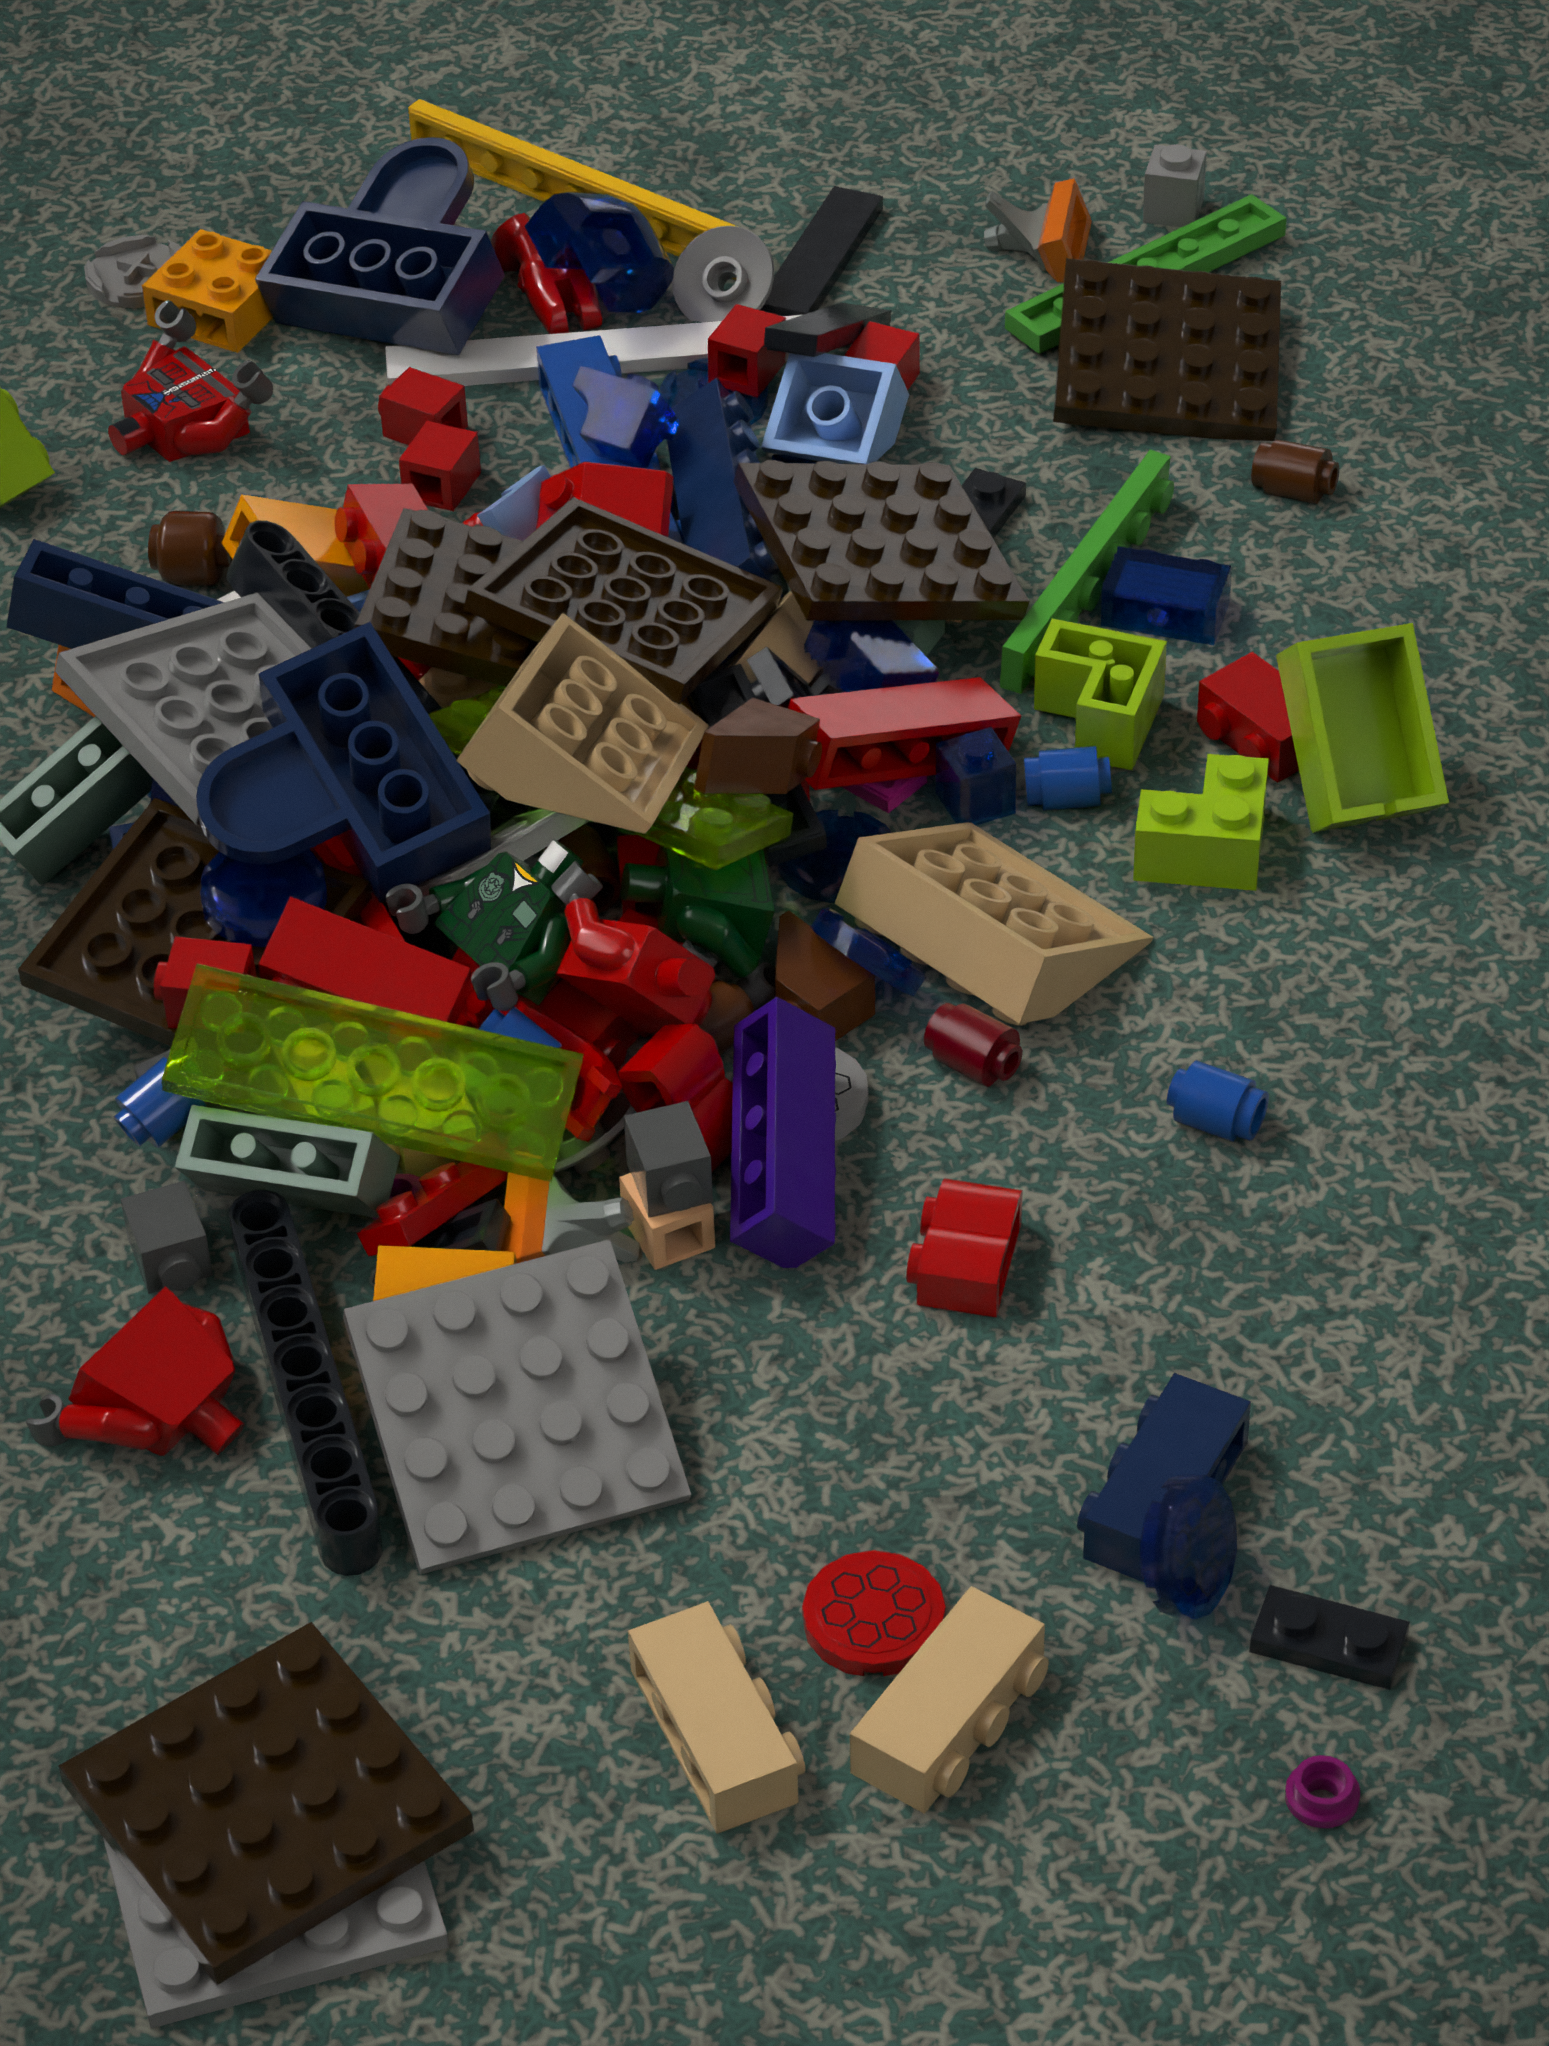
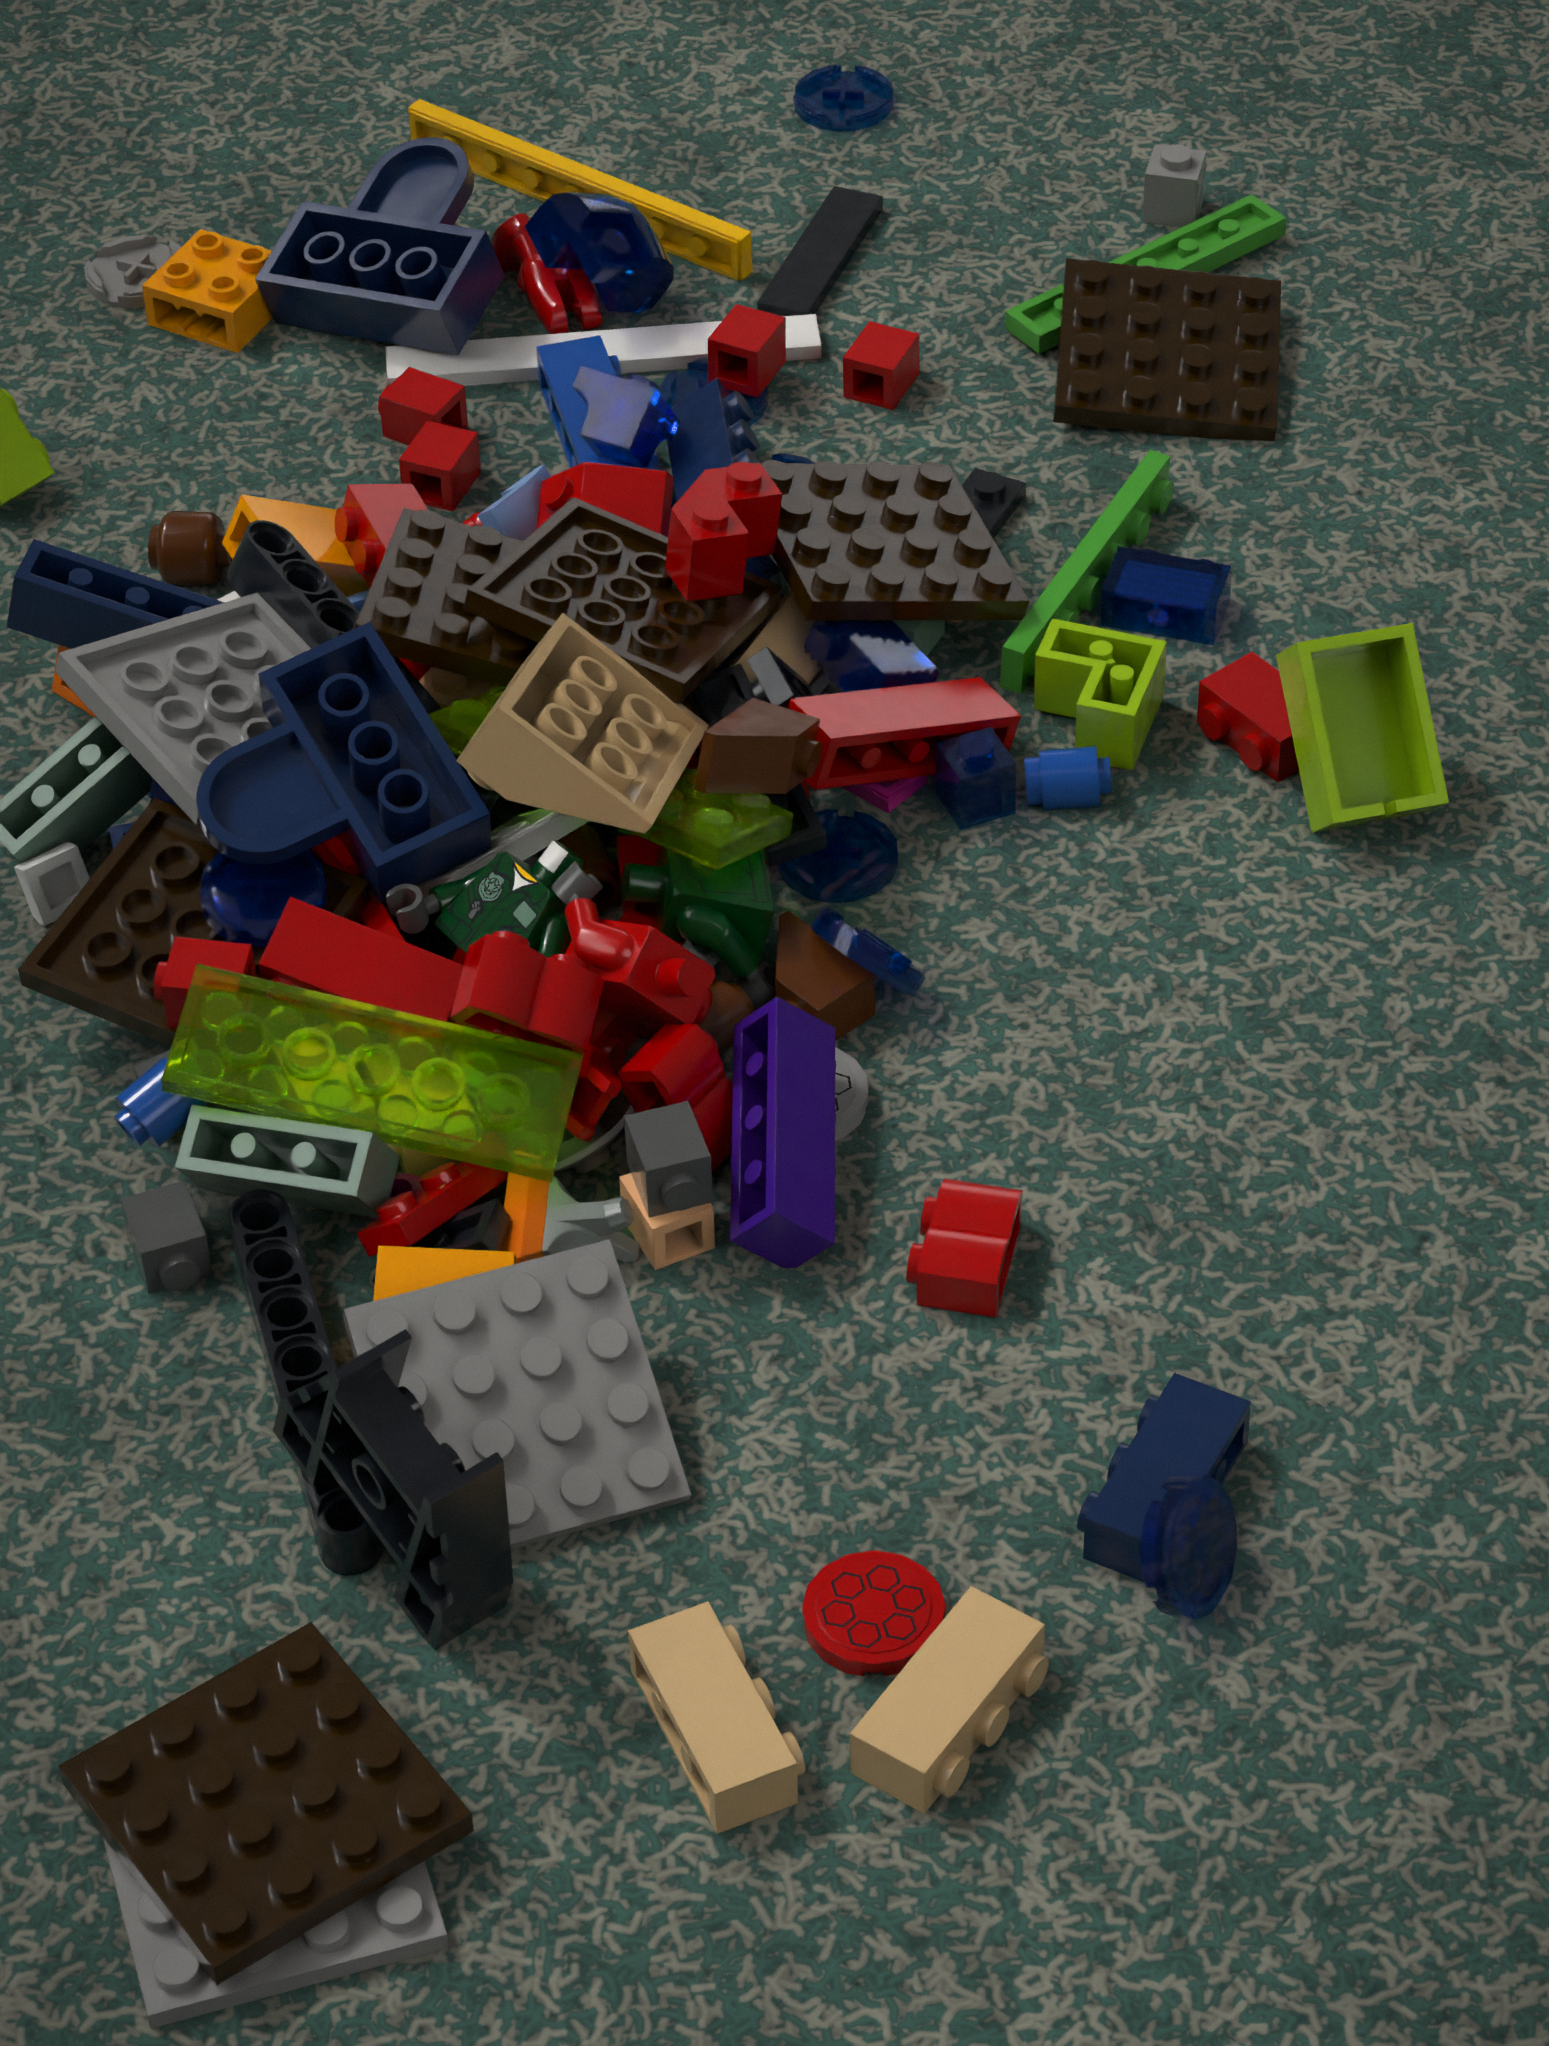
(52, 881): none -> white plate
(150, 1384): red torso -> none
(182, 401): red torso -> none
(427, 1510): none -> black wedge
(527, 995): none -> red brick
(711, 262): light grey dish -> none
(718, 525): none -> red brick
(823, 329): black tile -> none
(836, 409): light blue slope -> none
(843, 99): none -> clear blue tile
(973, 1043): dark red brick -> none
(986, 918): tan slope -> none
(1048, 233): piece -> none
(1205, 836): lime brick -> none
(1217, 1101): blue brick -> none
(1294, 471): reddish brown brick -> none
(1327, 1774): magenta plate -> none
(1329, 1637): black plate -> none

